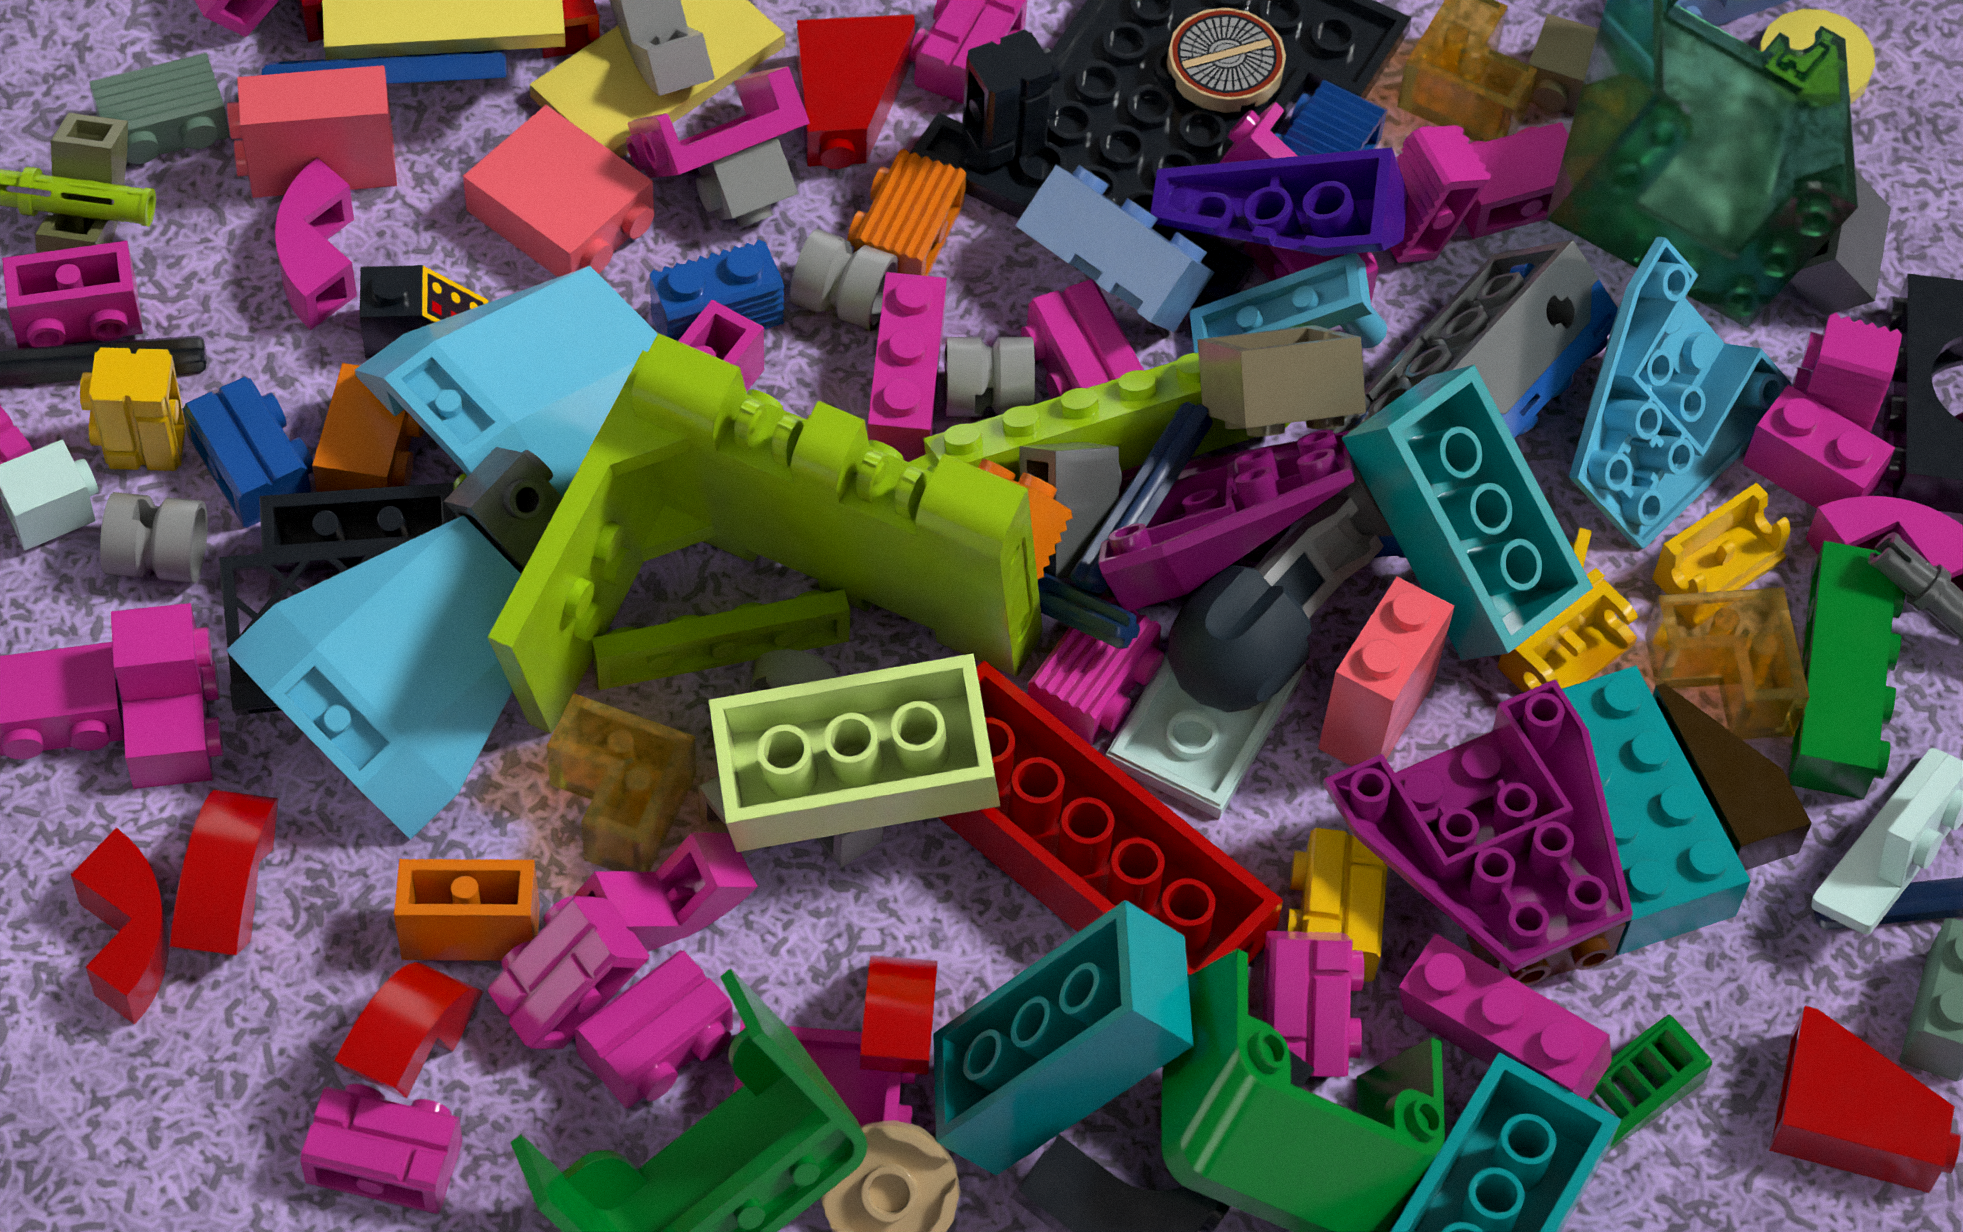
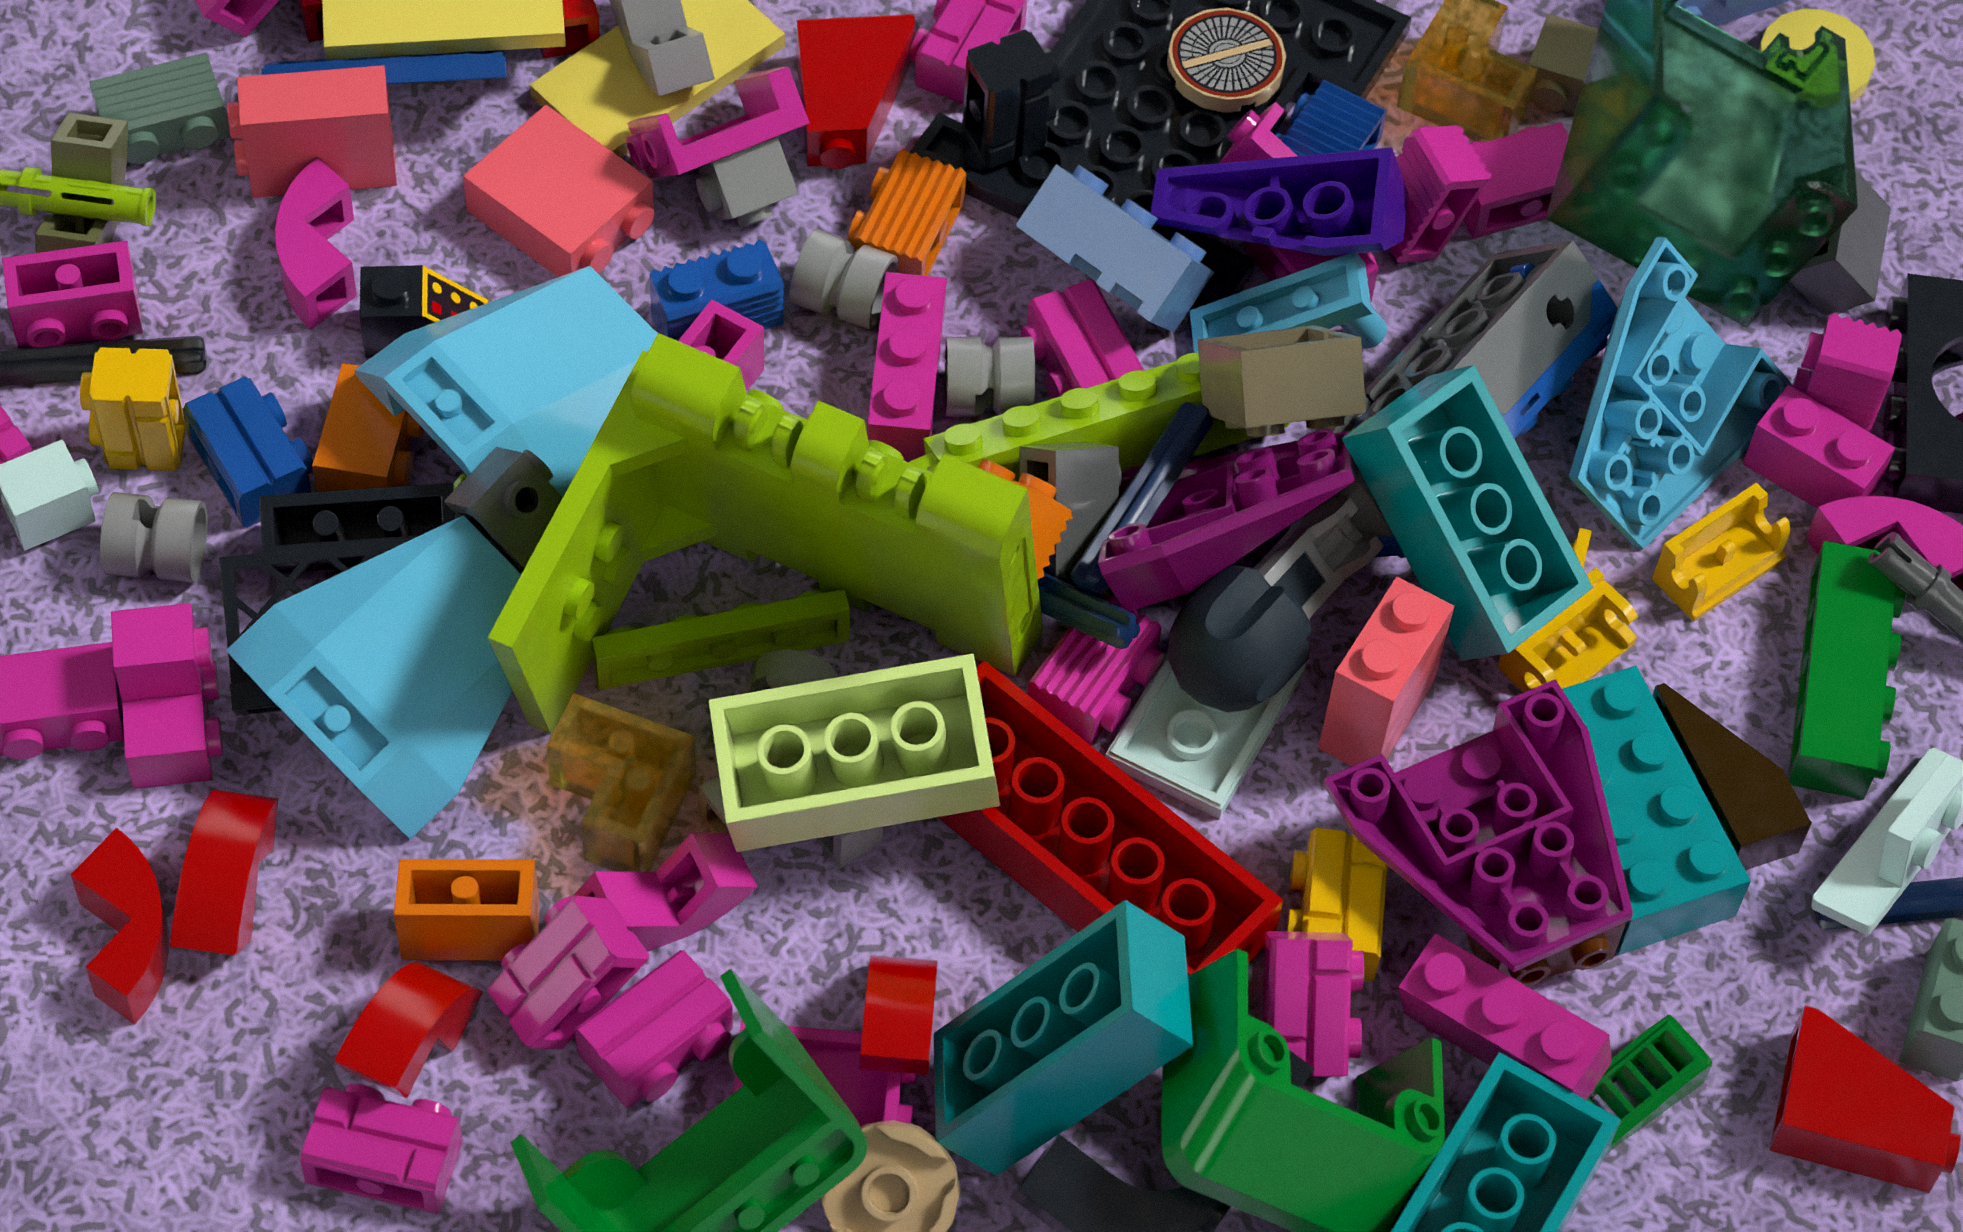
(1733, 642): clear yellow brick -> none

